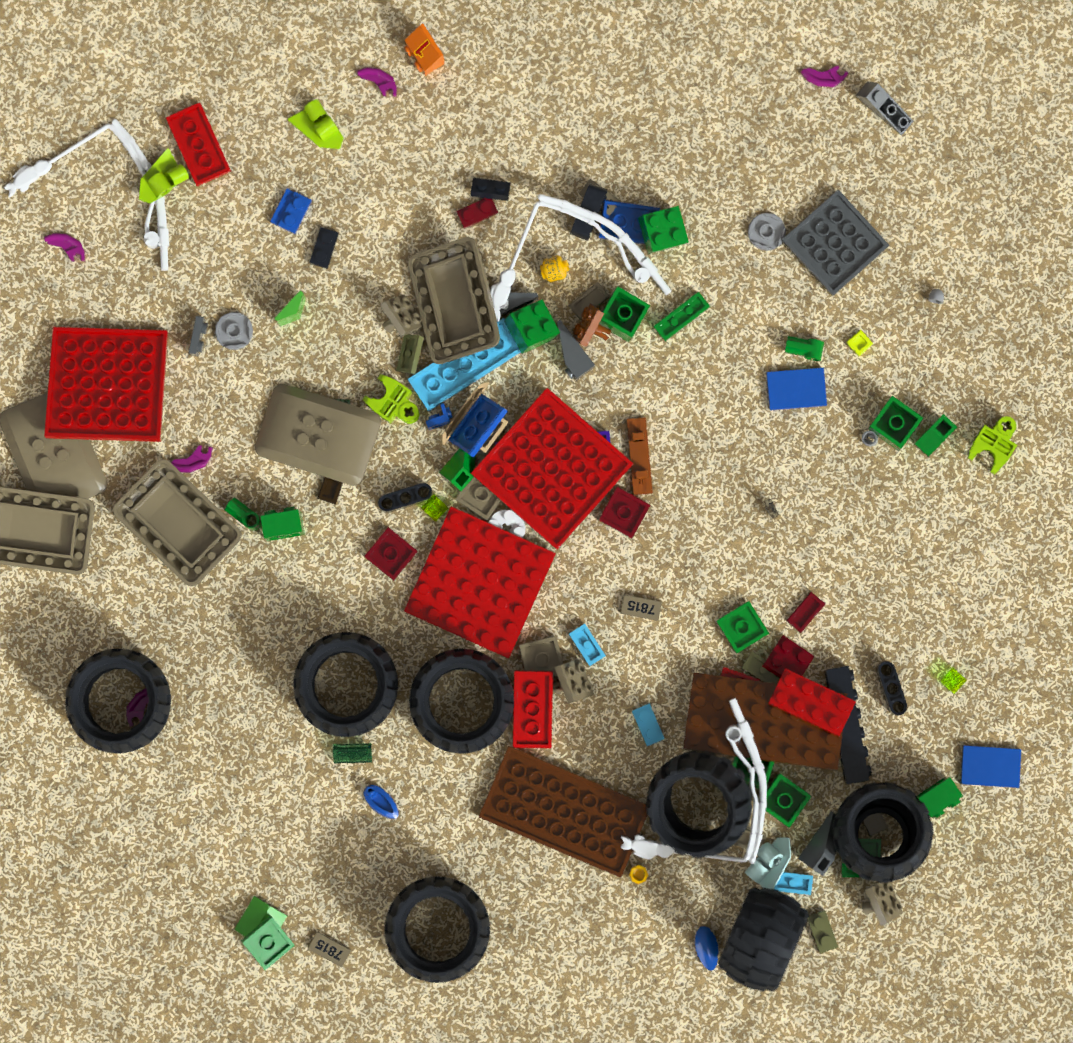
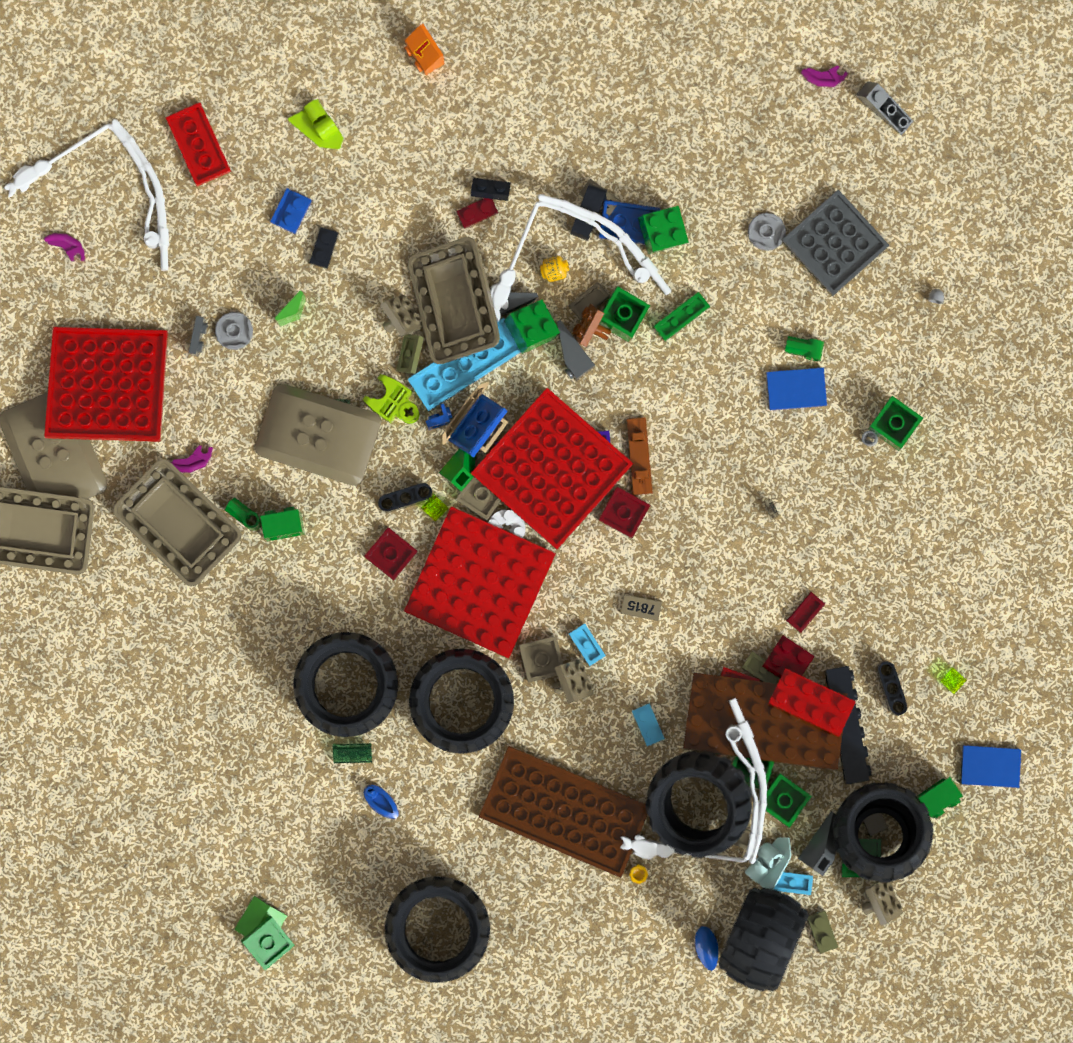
(78, 701): black tyre -> none
(137, 706): magenta piece -> none
(161, 178): lime panel -> none
(329, 949): dark tan tile -> none
(330, 490): dark brown tile -> none
(380, 78): magenta piece -> none
(532, 709): red plate -> none
(742, 627): green plate -> none
(859, 343): neon yellow tile -> none
(935, 435): green slope -> none
(996, 442): lime piece -> none

